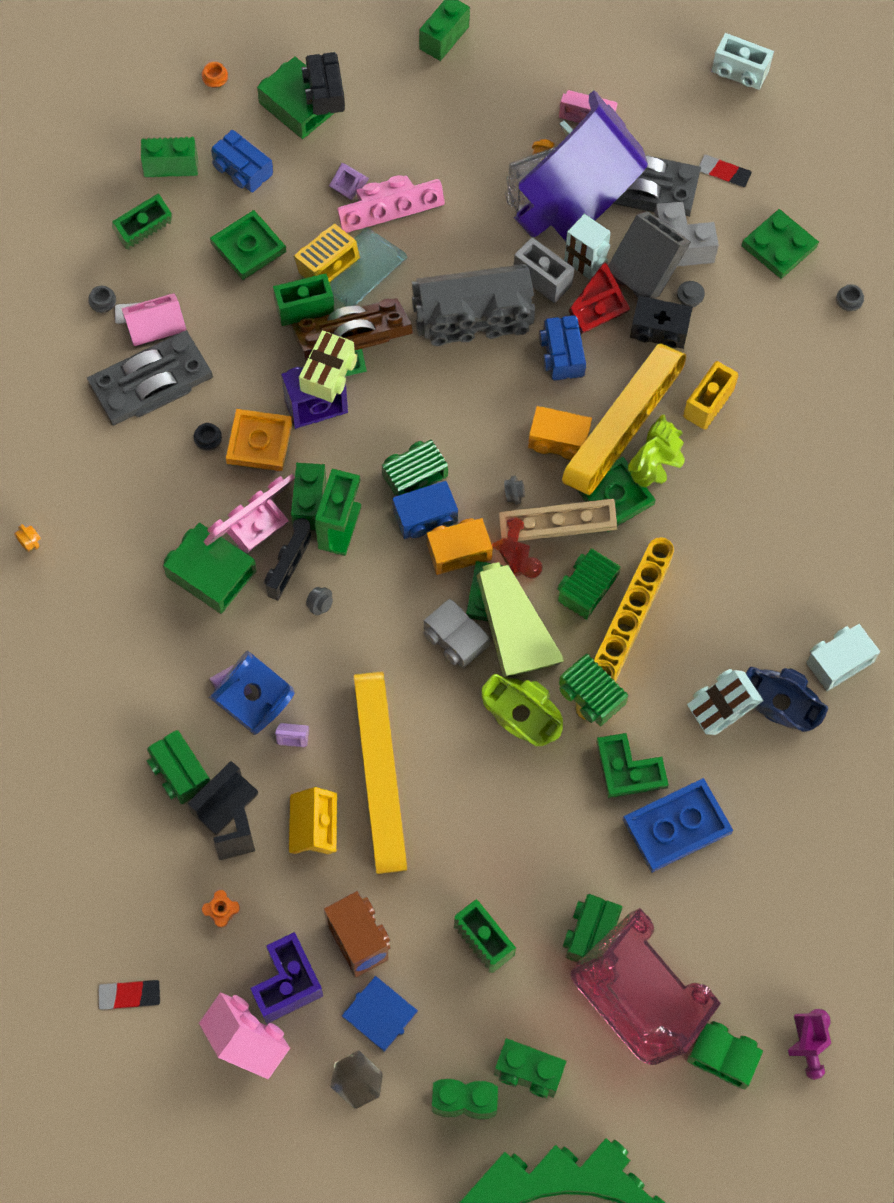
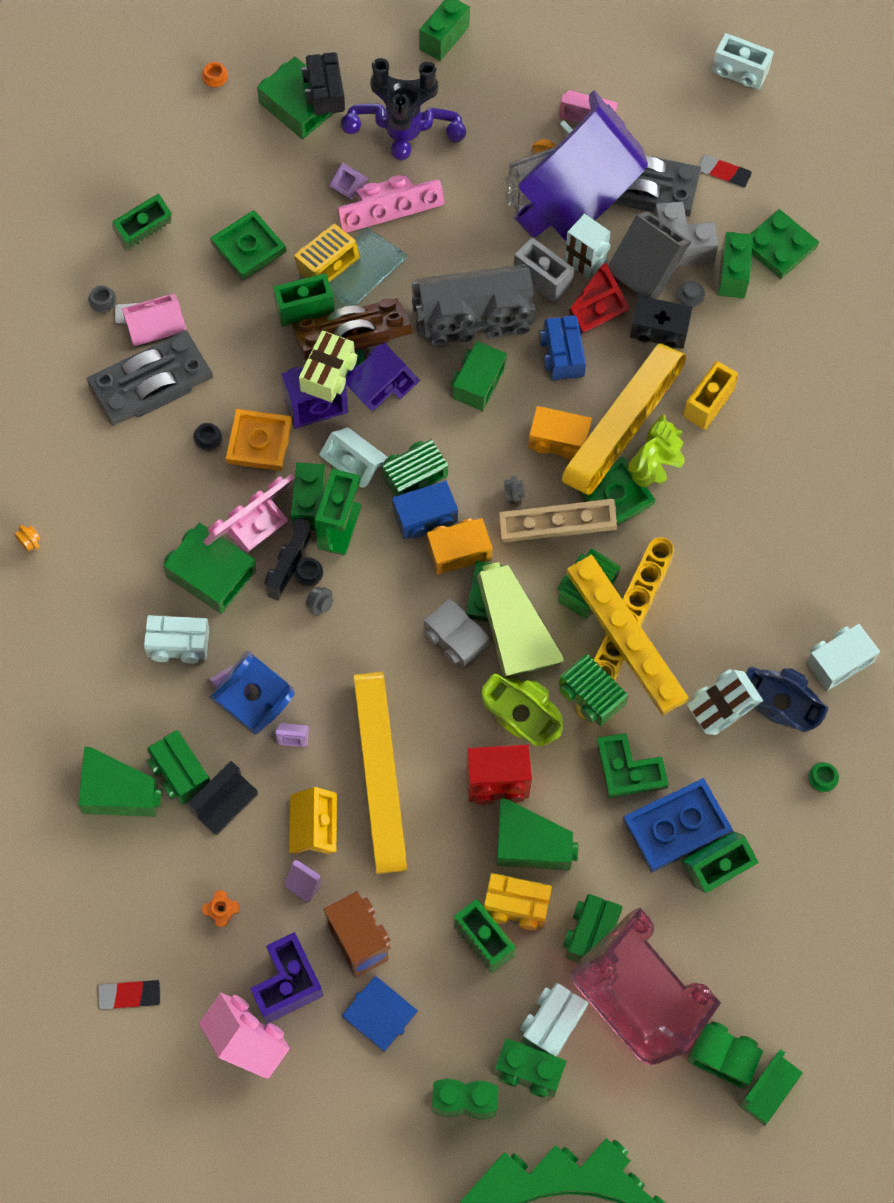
(116, 788): none -> green slope
(169, 157): green brick -> none
(176, 638): none -> light aqua brick
(236, 842): black panel -> none
(241, 161): blue brick -> none
(302, 881): none -> lavender slope
(308, 572): none -> black plate
(352, 454): none -> light aqua panel
(356, 1079): clear smoke panel -> none
(380, 377): none -> dark purple brick
(403, 108): none -> wheel
(479, 375): none -> green brick
(498, 773): none -> red brick
(516, 553): clear red piece -> none
(517, 901): none -> yellow brick
(532, 840): none -> green slope
(554, 1020): none -> light aqua brick
(627, 635): none -> yellow plate
(720, 861): none -> green brick
(735, 265): none -> green brick
(771, 1088): none -> green panel
(813, 1040): magenta piece -> none
(823, 777): none -> green plate
(850, 298): dark grey plate -> none

